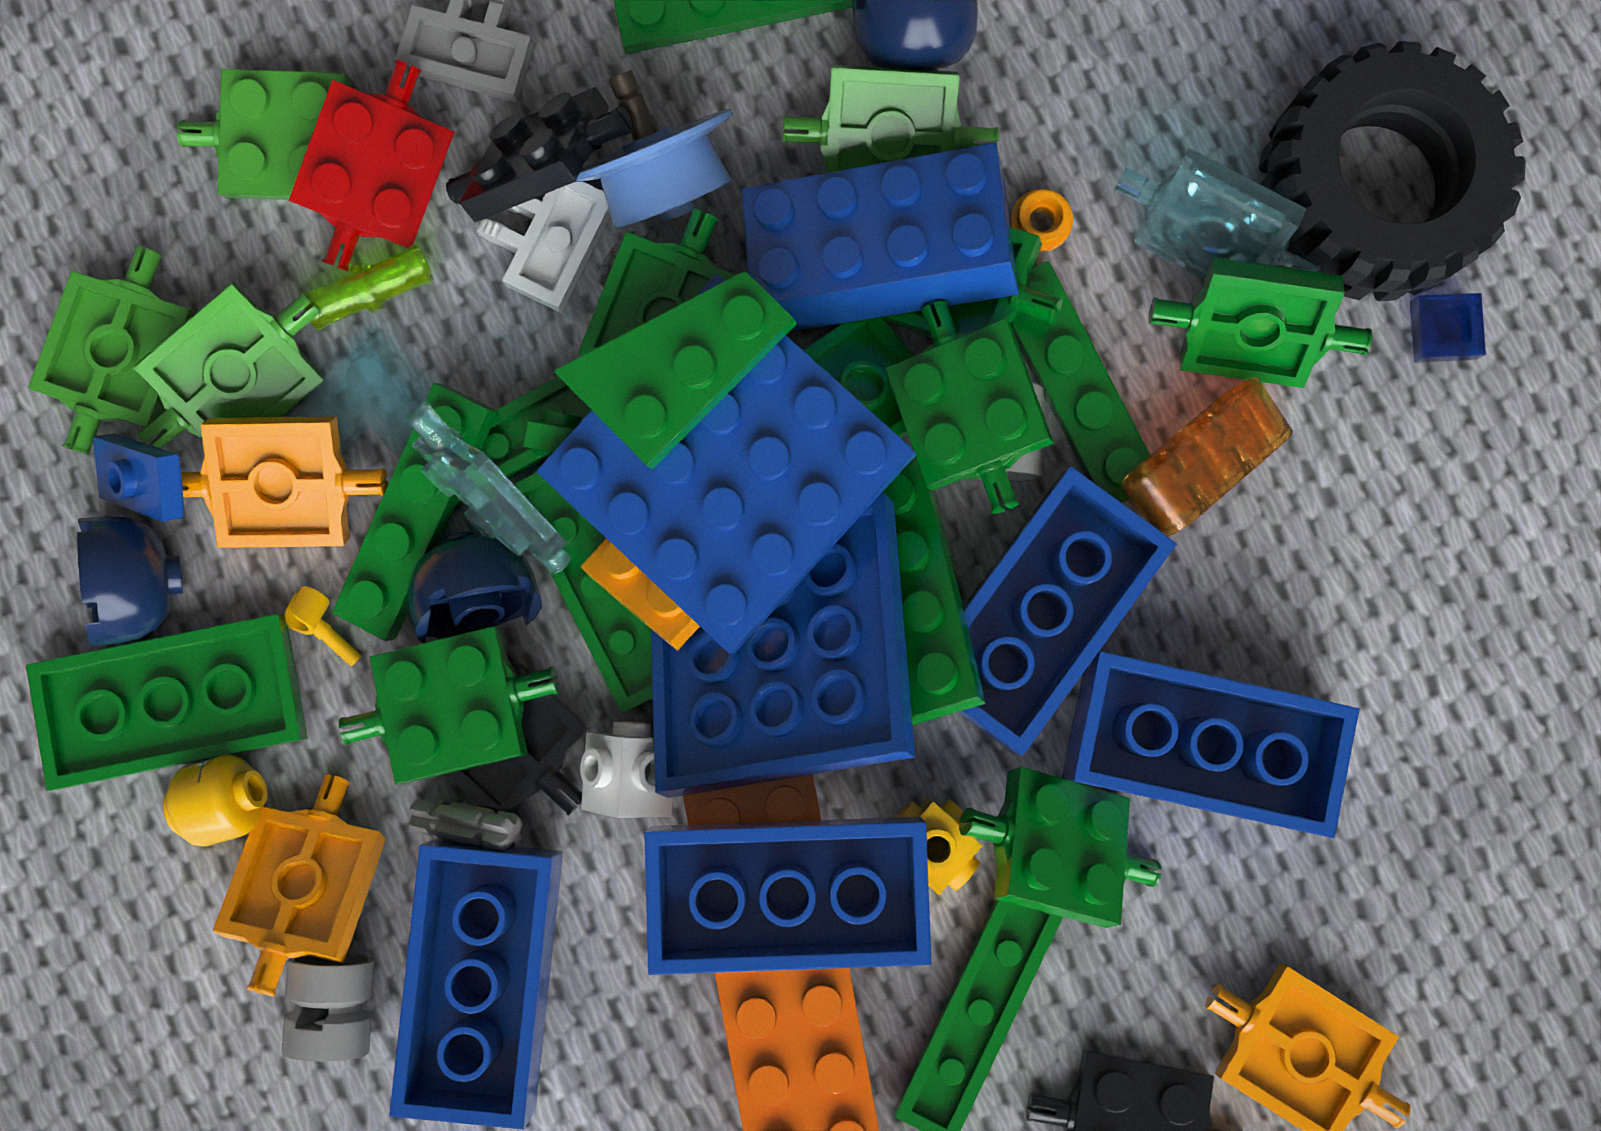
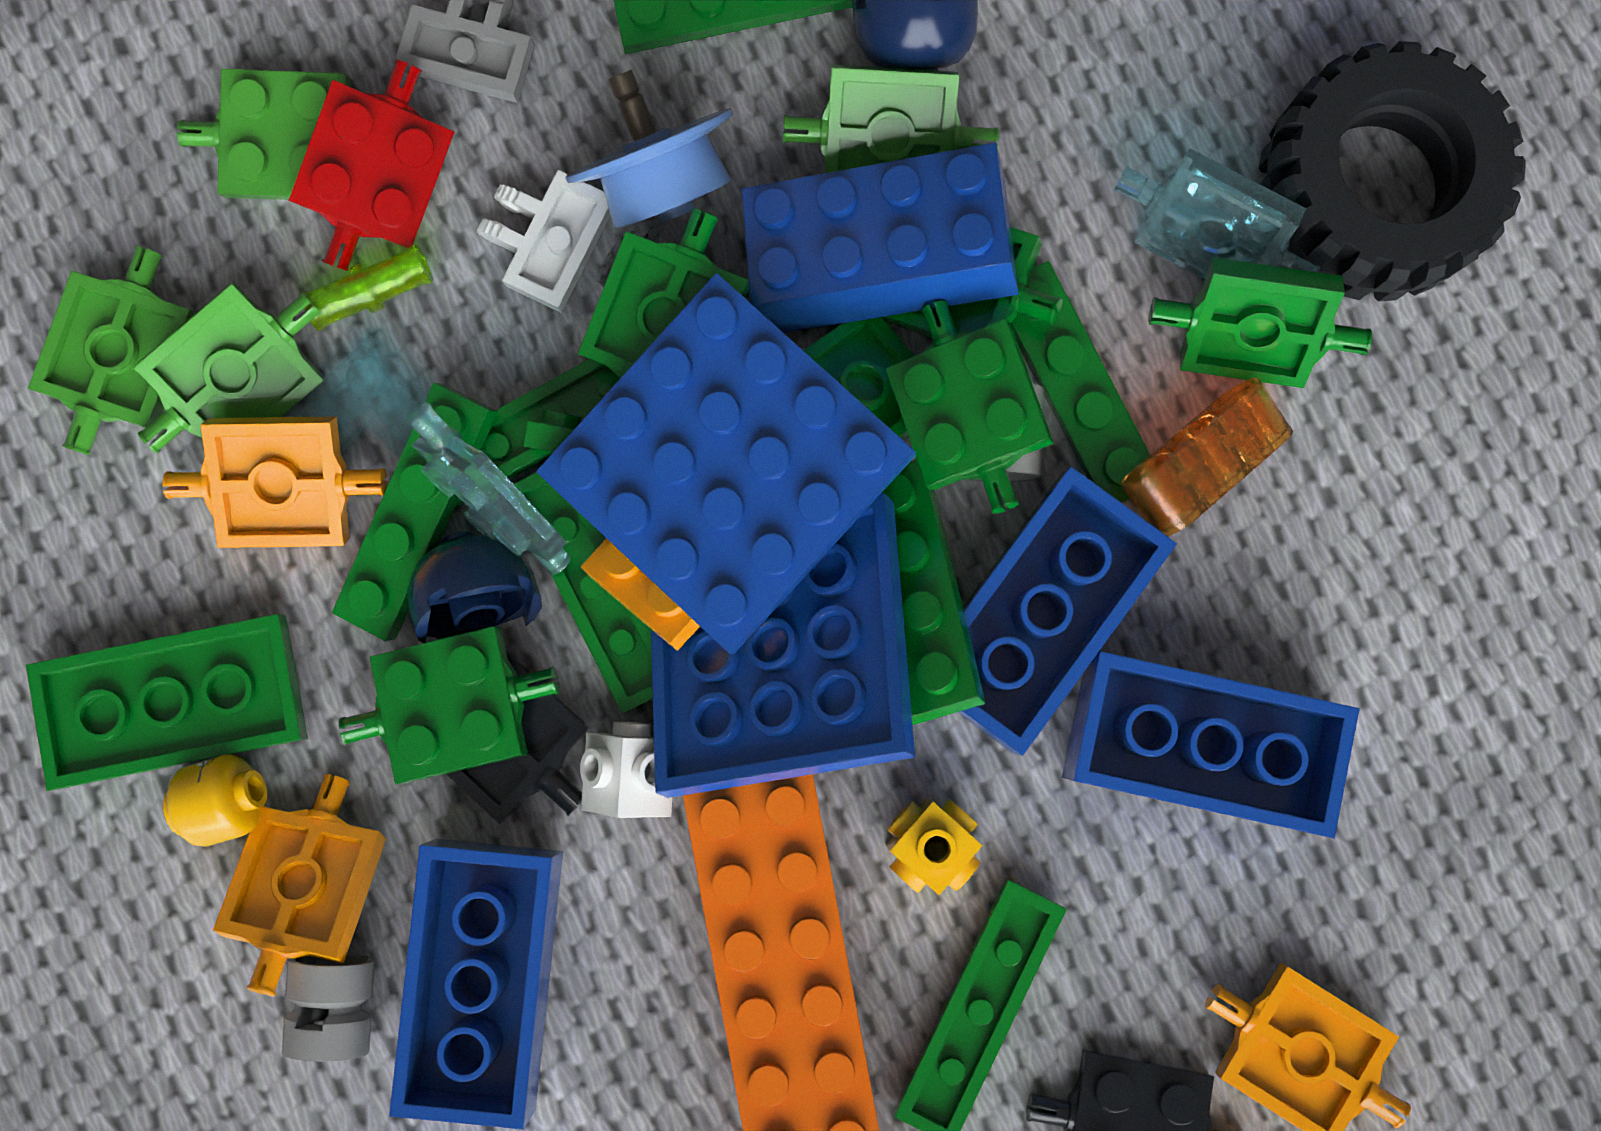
(124, 578): dark blue cylinder -> none
(139, 477): blue plate -> none
(305, 617): yellow hand -> none
(465, 823): light grey axle -> none
(537, 153): black plate -> none
(678, 365): green wing -> none
(787, 895): blue brick -> none
(1054, 206): light orange plate -> none
(1061, 847): green plate -> none
(1447, 327): clear blue plate -> none

